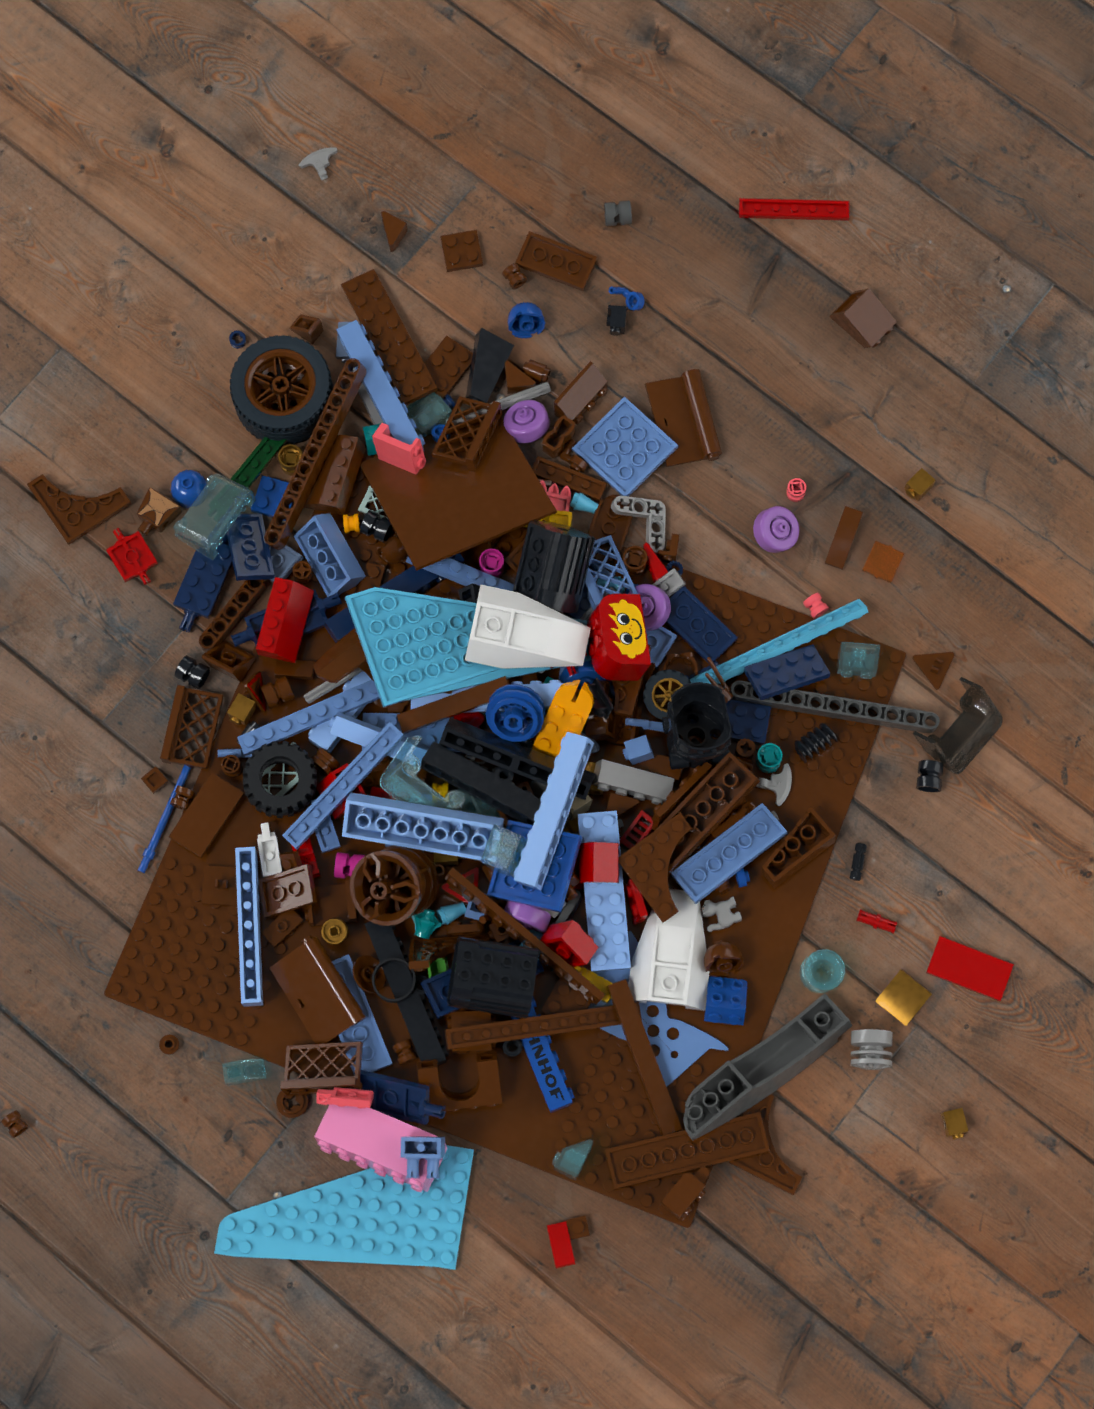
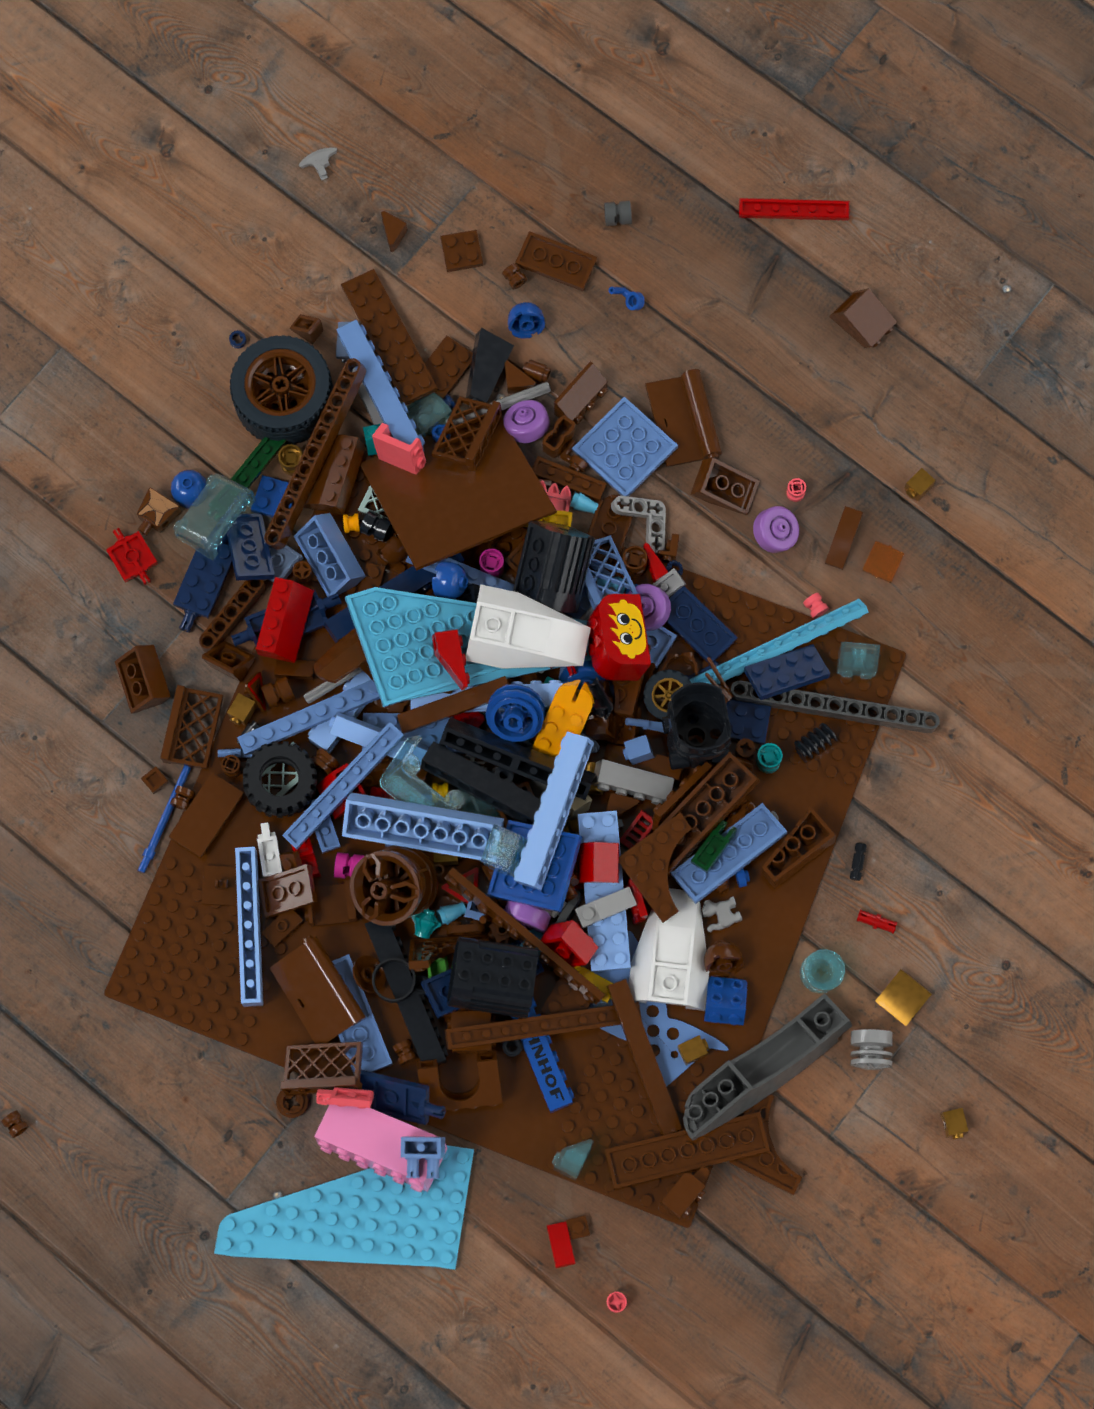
(73, 513): reddish brown plate -> none
(142, 678): none -> reddish brown slope
(175, 1044): reddish brown plate -> none
(193, 672): black wheel -> none
(243, 1071): clear light blue slope -> none
(334, 931): pearl gold wheel -> none
(448, 652): none -> red slope
(449, 581): none -> blue cylinder
(605, 907): none -> light grey slope
(616, 319): black brick -> none
(616, 1302): none -> coral wheel
(693, 1049): none -> pearl gold brick
(713, 847): none -> dark green hinge
(724, 486): none -> reddish brown slope
(779, 784): light grey piece -> none
(929, 776): black wheel -> none
(934, 666): reddish brown piece -> none
(968, 732): clear smoke windscreen -> none
(969, 968): red tile -> none

